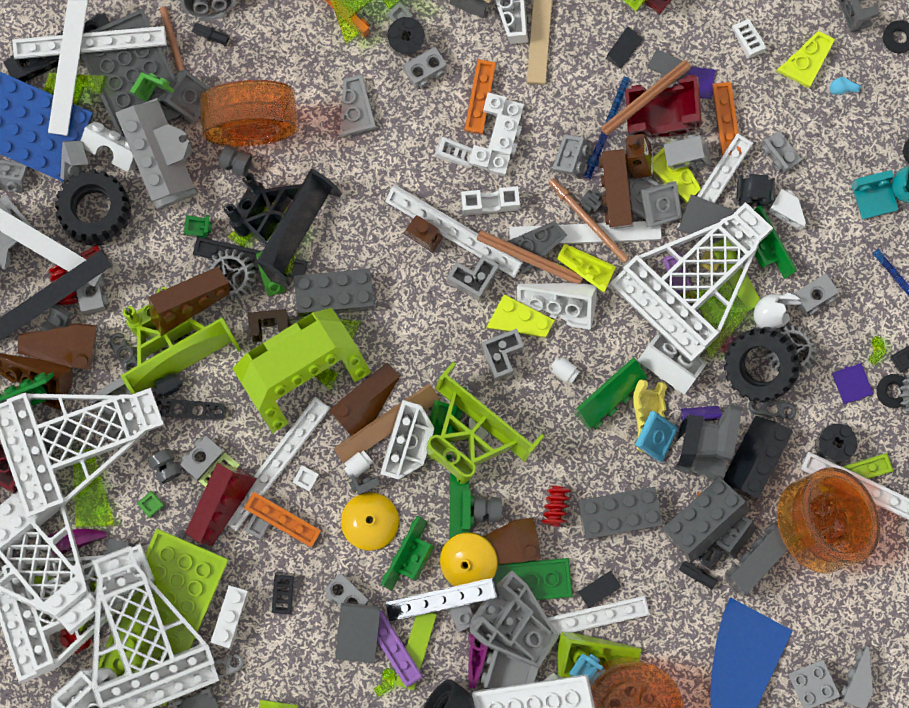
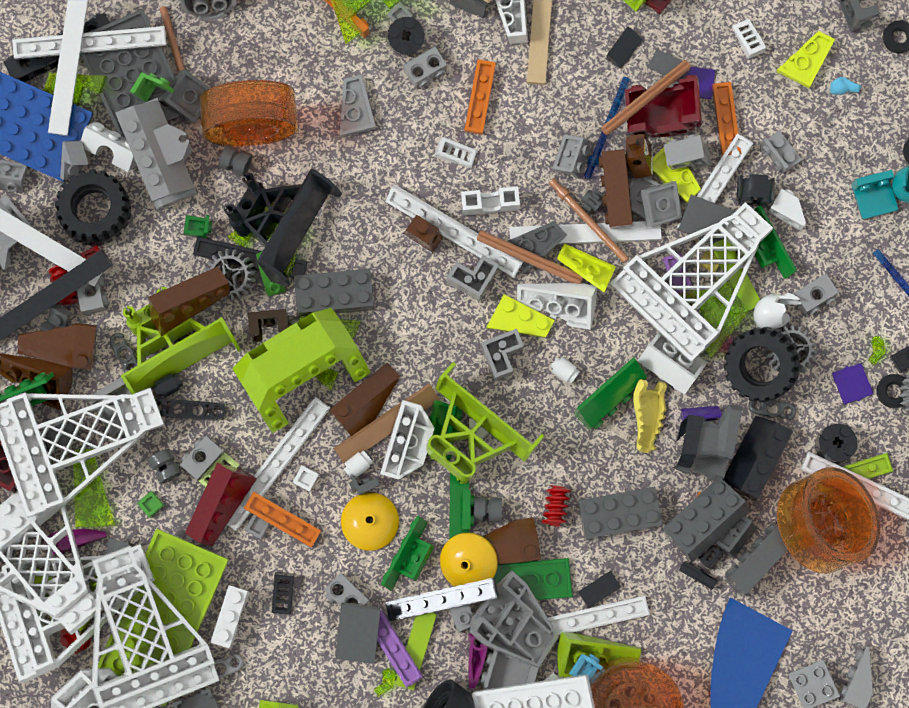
(210, 34): black axle -> none
(502, 144): white bracket -> none
(656, 436): medium azure tile -> none

